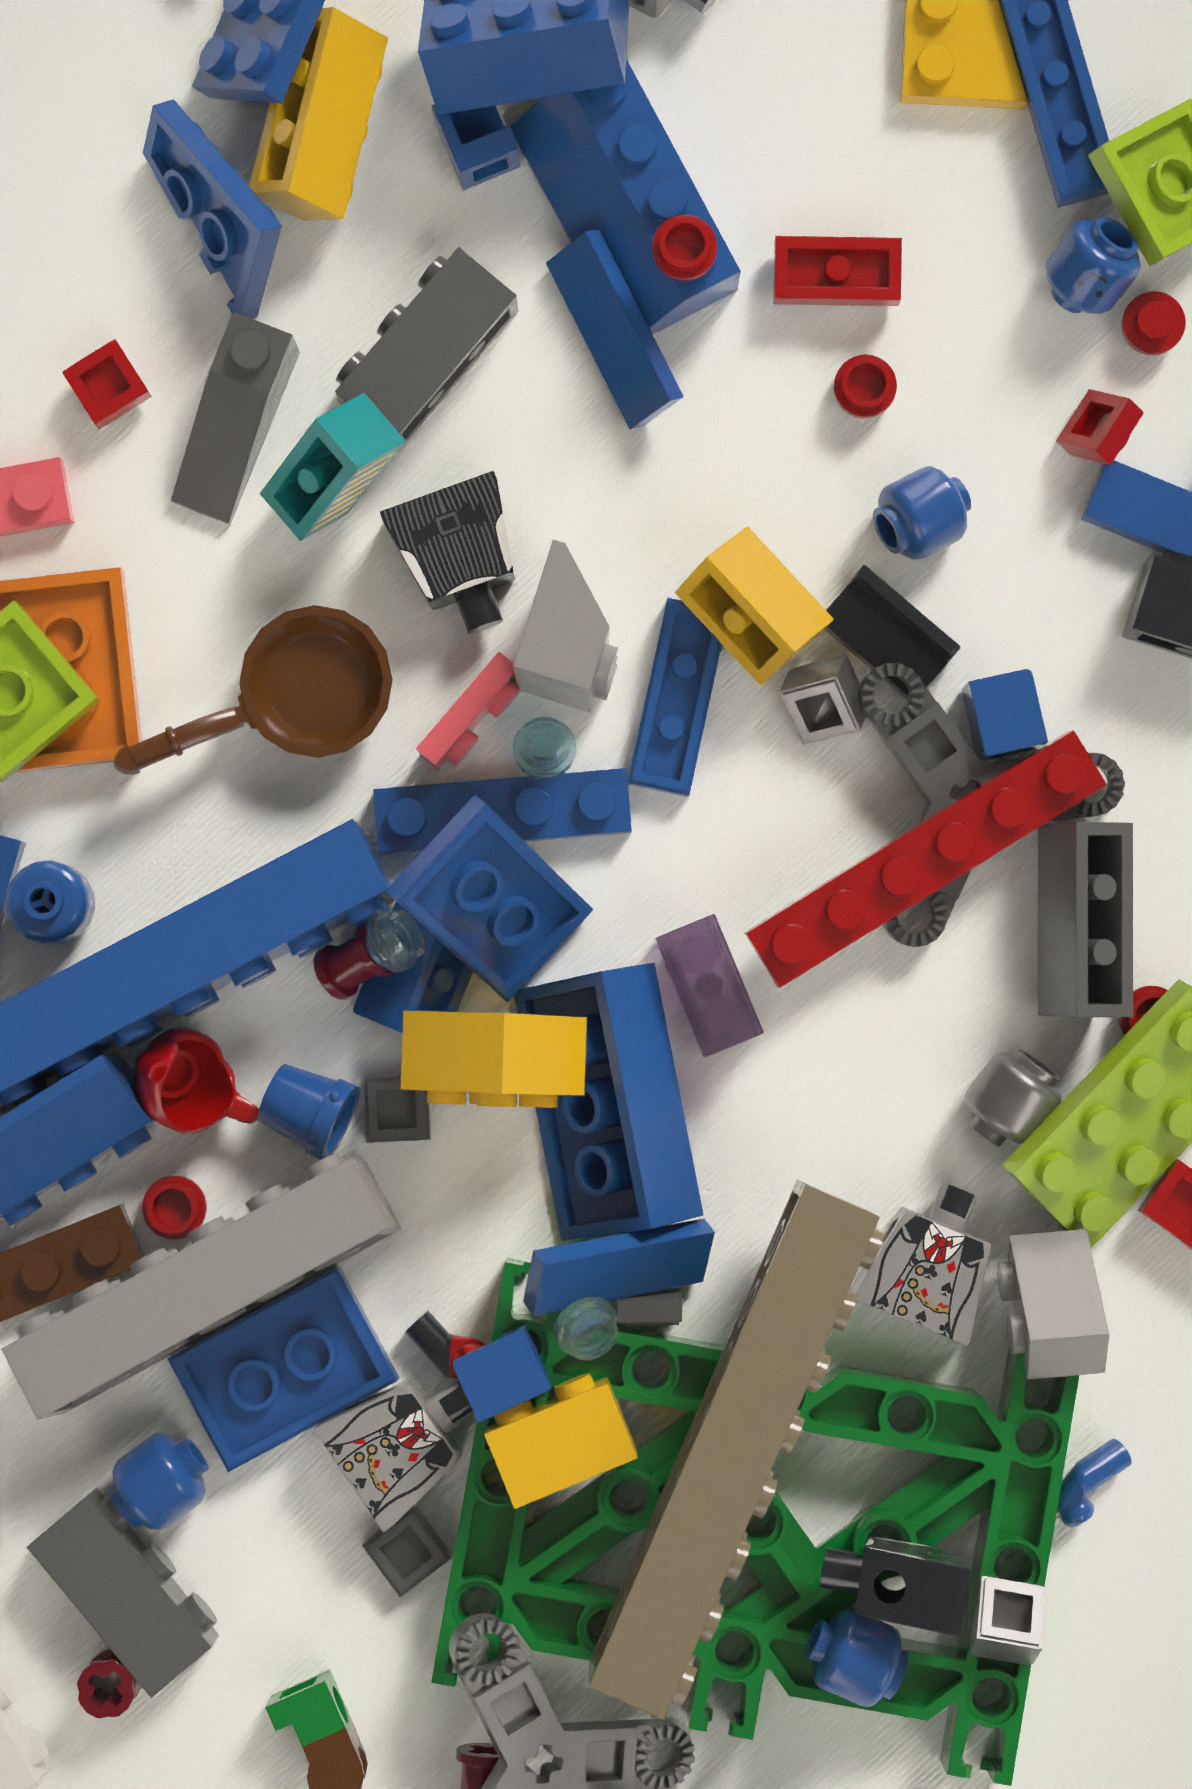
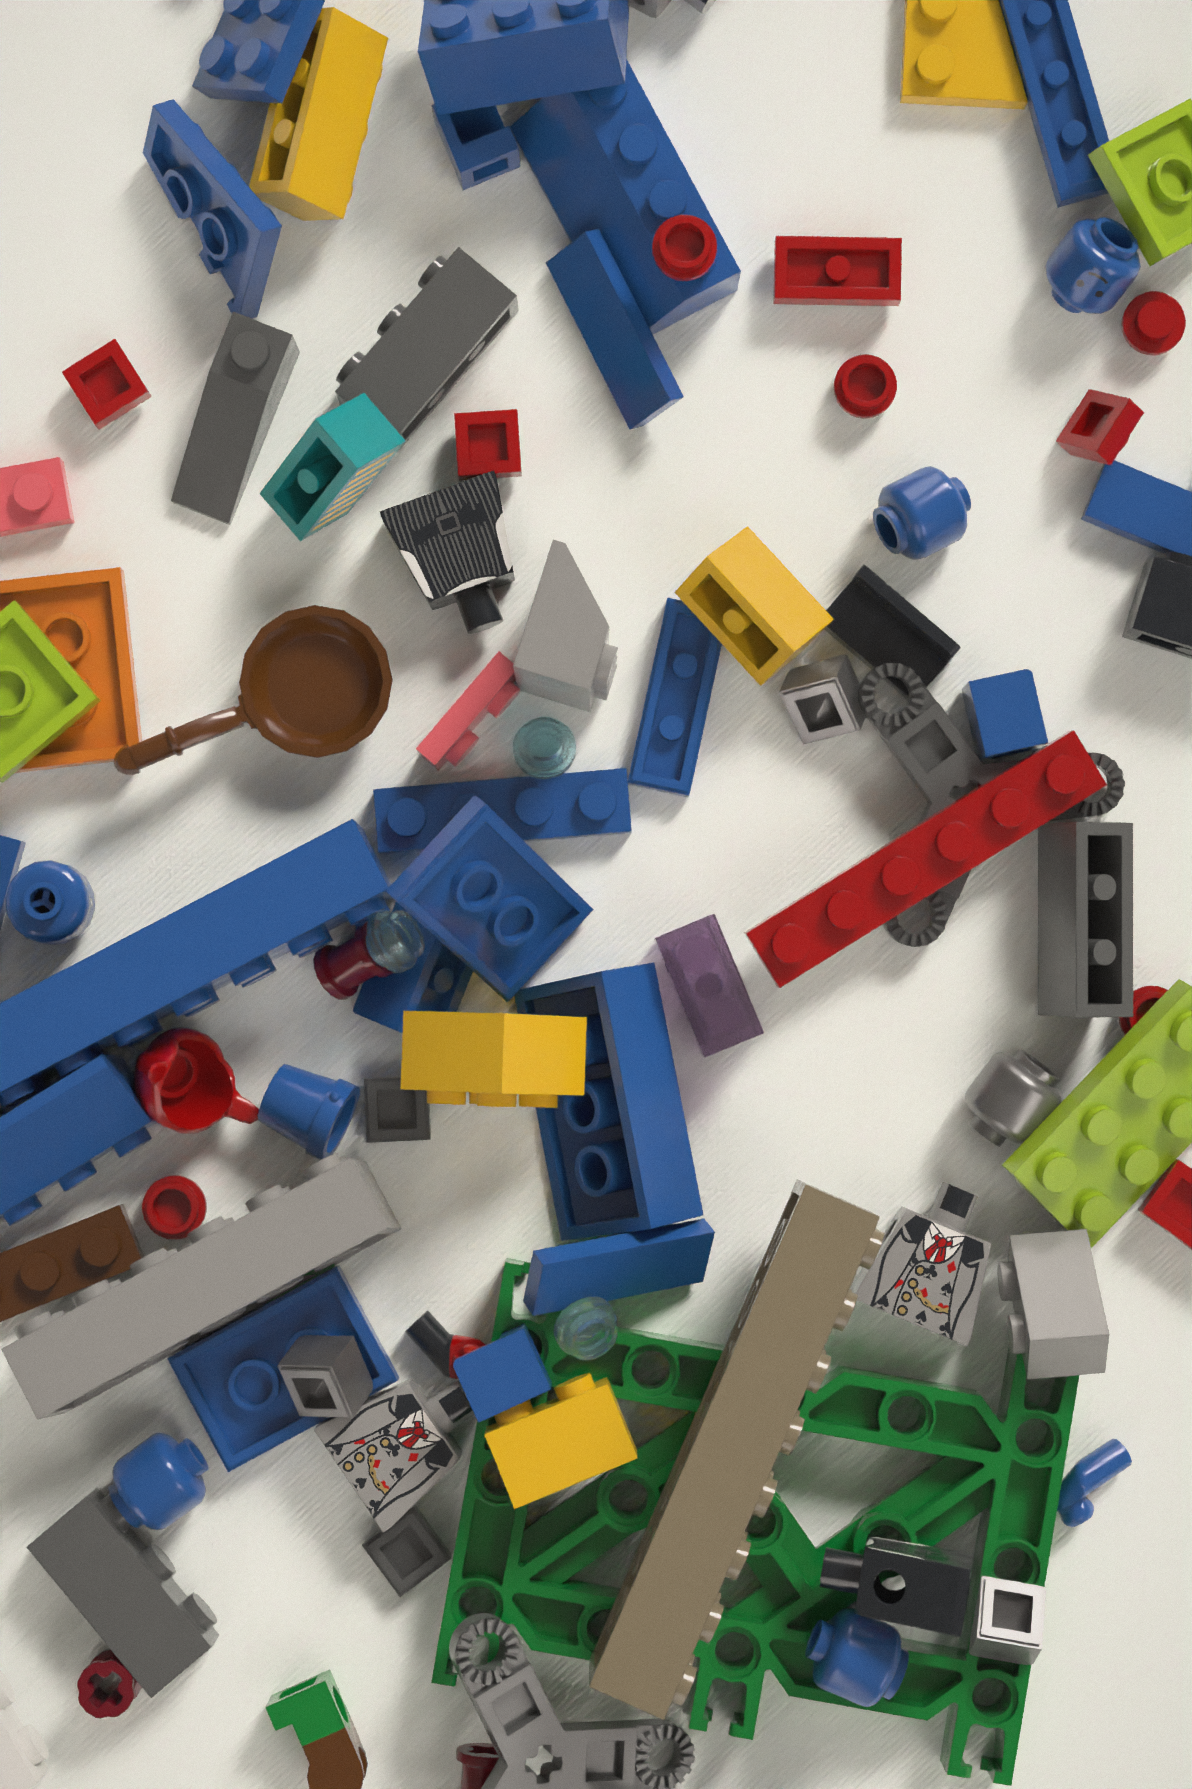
(326, 1376): none -> flat silver slope
(488, 443): none -> red plate
(651, 1309): dark grey tile -> none

